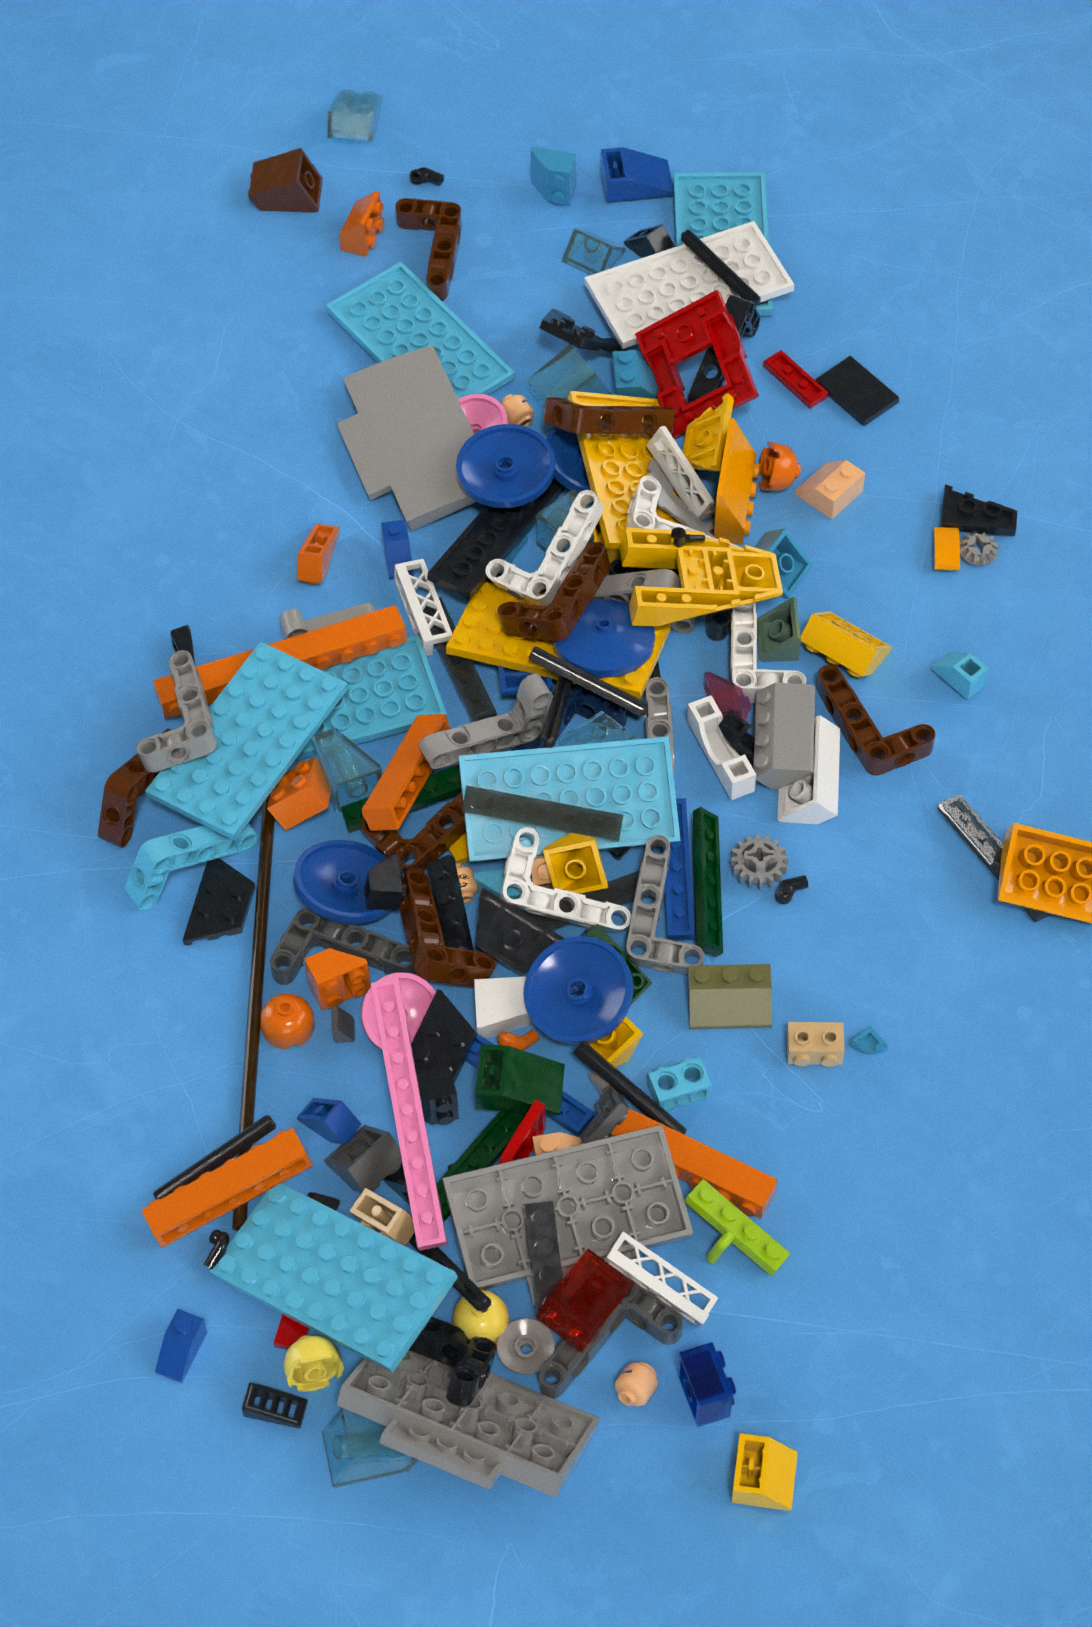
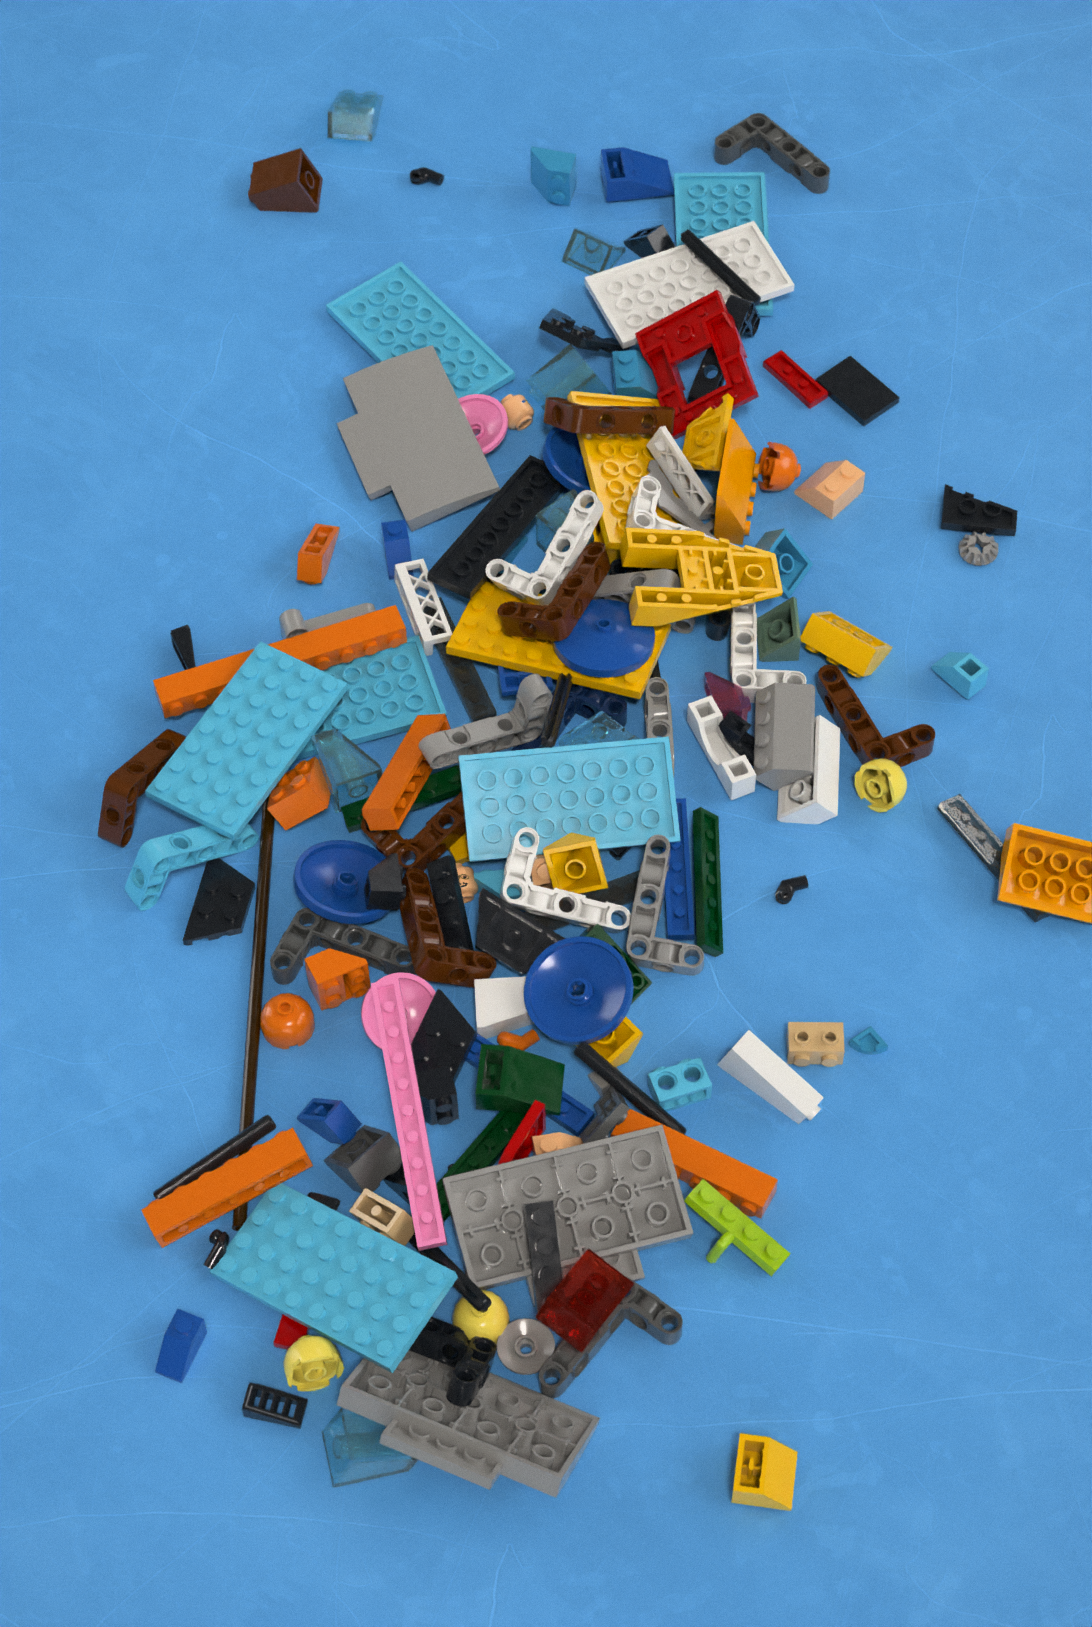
(196, 734): light grey beam -> none
(342, 1026): dark grey slope -> none
(362, 225): orange slope -> none
(447, 223): reddish brown beam -> none
(505, 466): blue dish -> none
(542, 813): clear smoke plate -> none
(587, 681): black axle -> none
(636, 1383): light nougat head -> none
(659, 1288): white fence -> none
(681, 537): black hand -> none
(705, 1384): clear blue brick -> none
(729, 996): olive slope -> none
(759, 861): light grey gear -> none
(771, 1078): none -> white slope
(781, 147): none -> dark grey beam
(881, 784): none -> light yellow cylinder
(946, 548): light orange slope -> none

